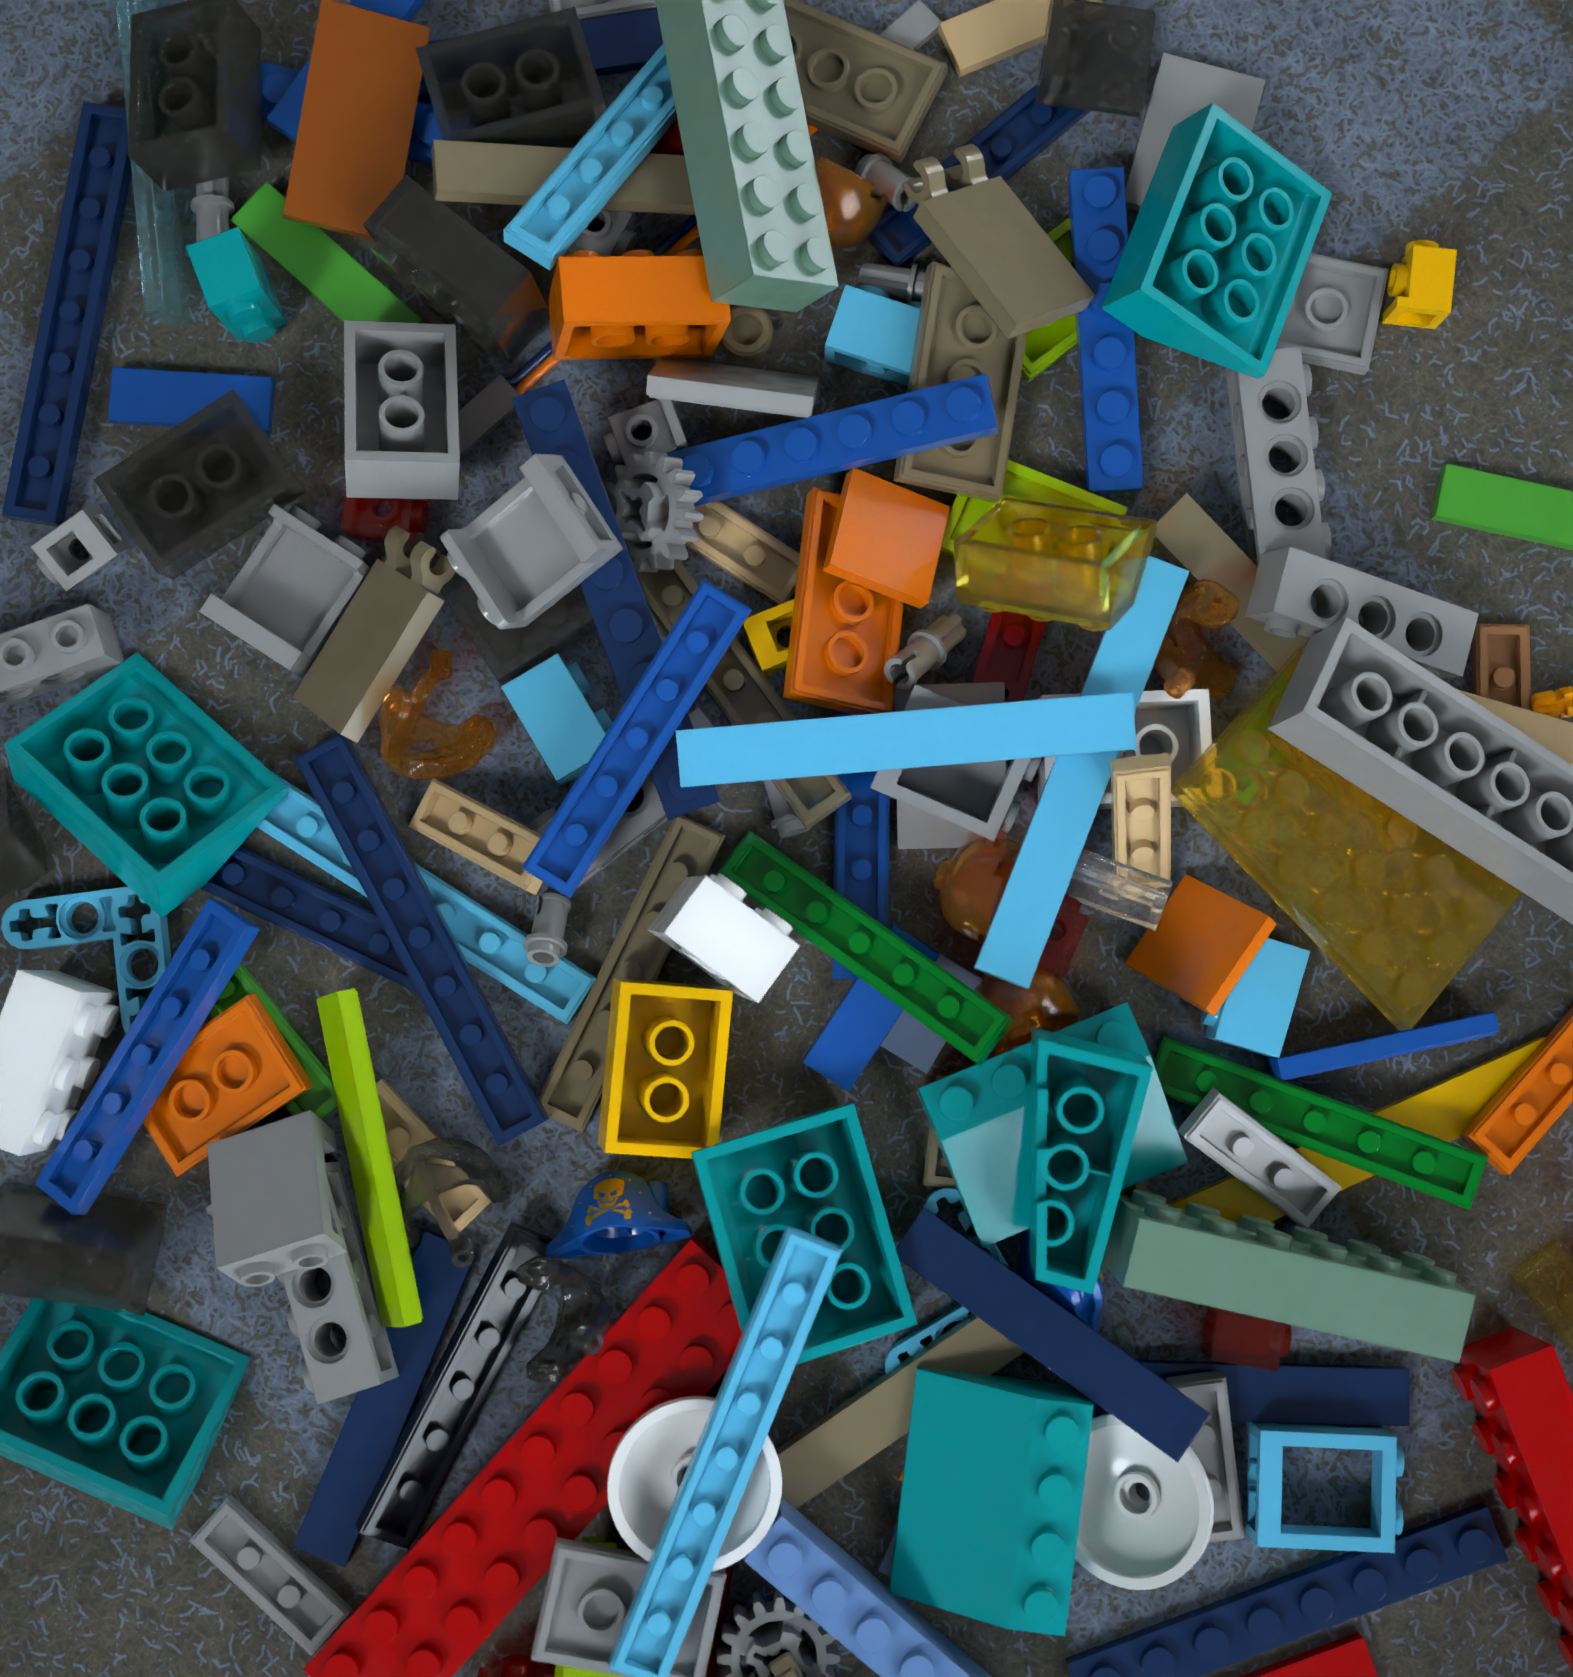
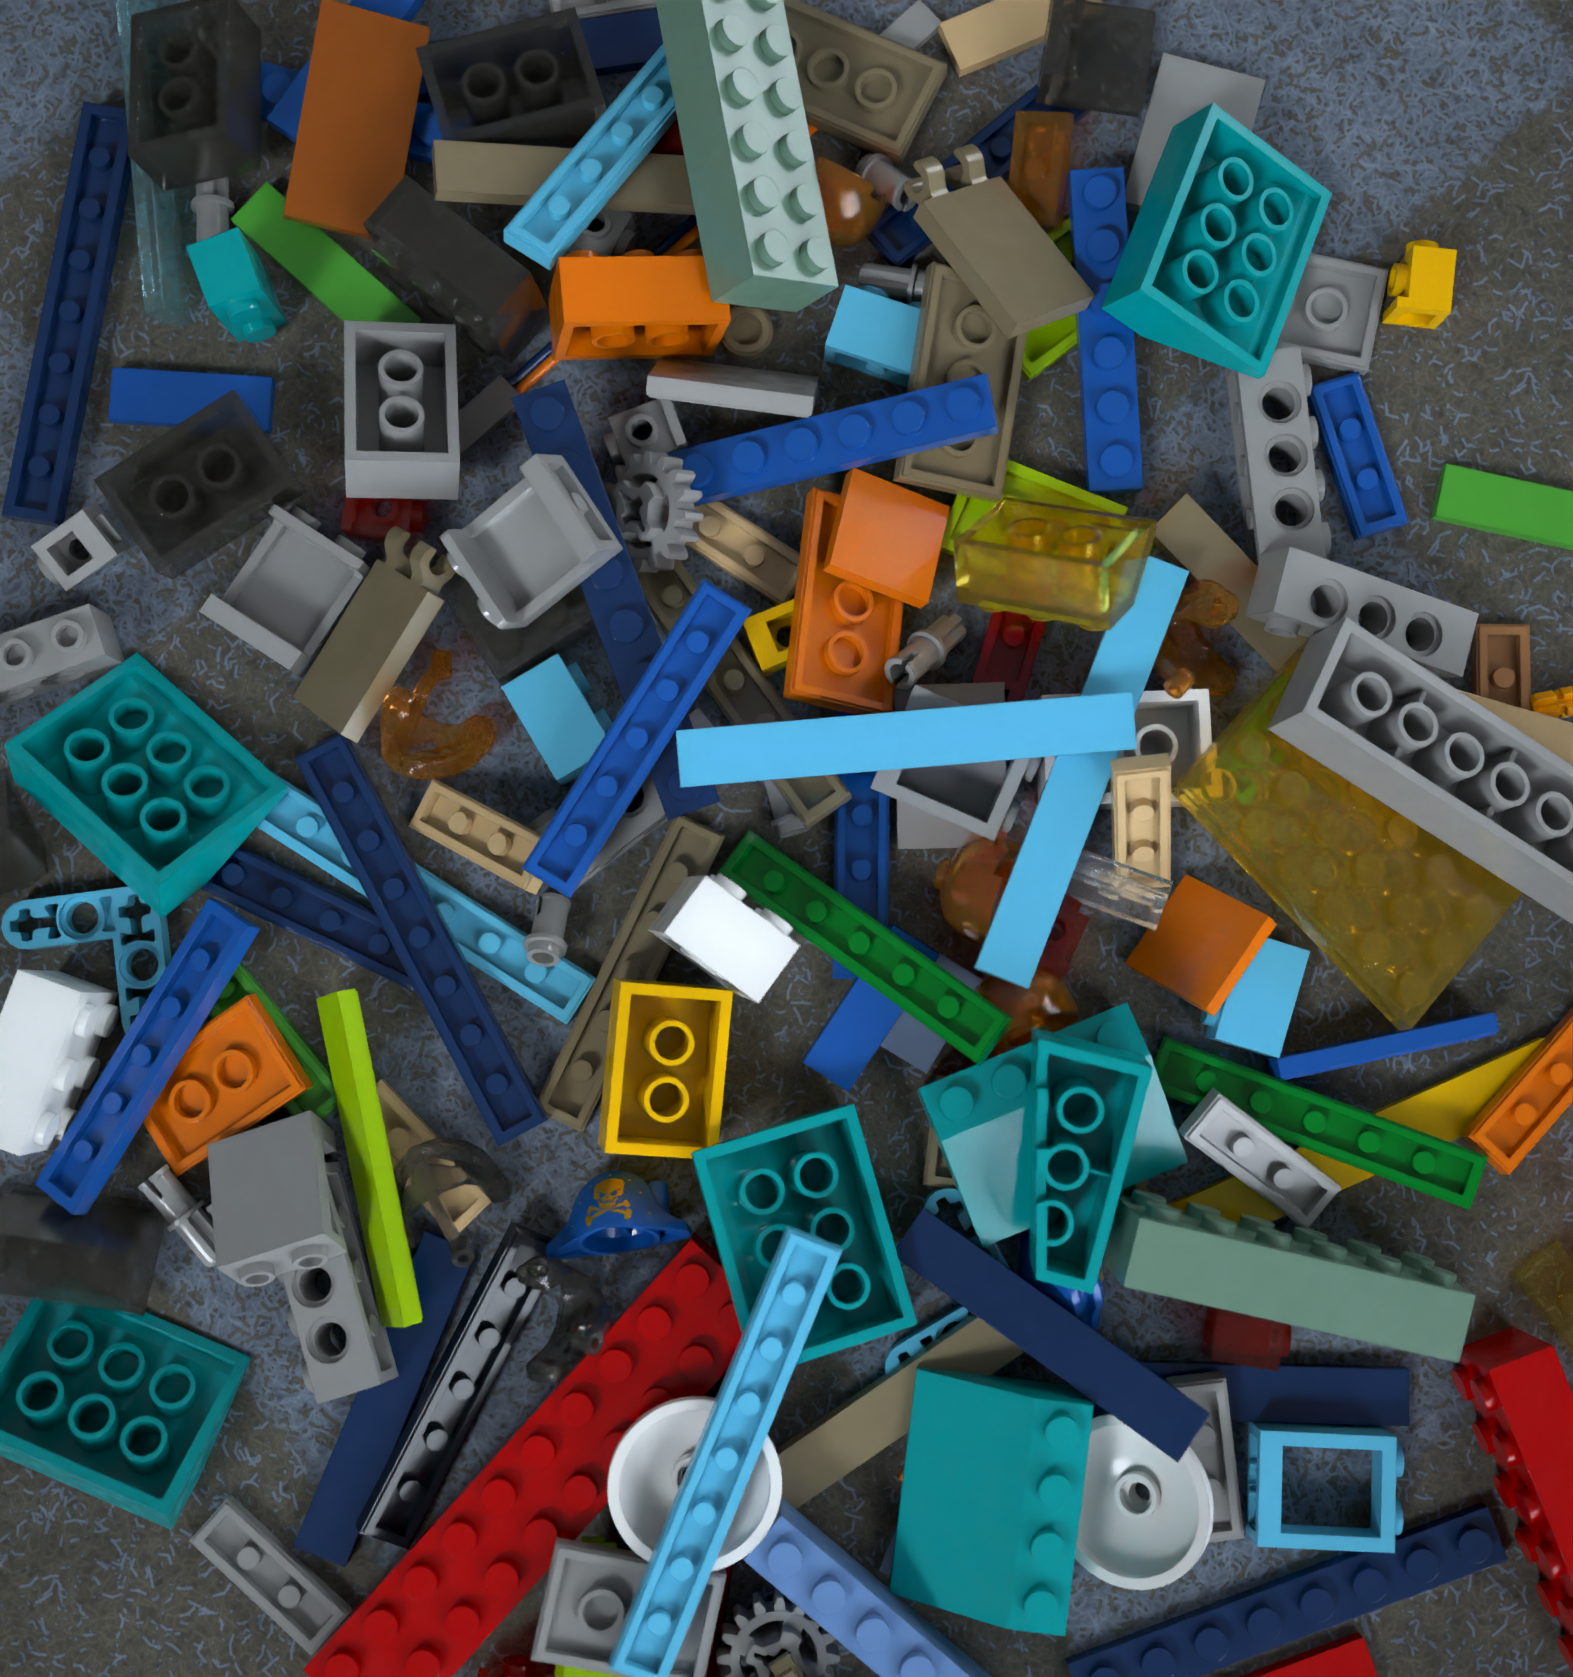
(182, 1213): none -> light grey axle
(1041, 163): none -> clear orange plate
(1357, 456): none -> blue tile

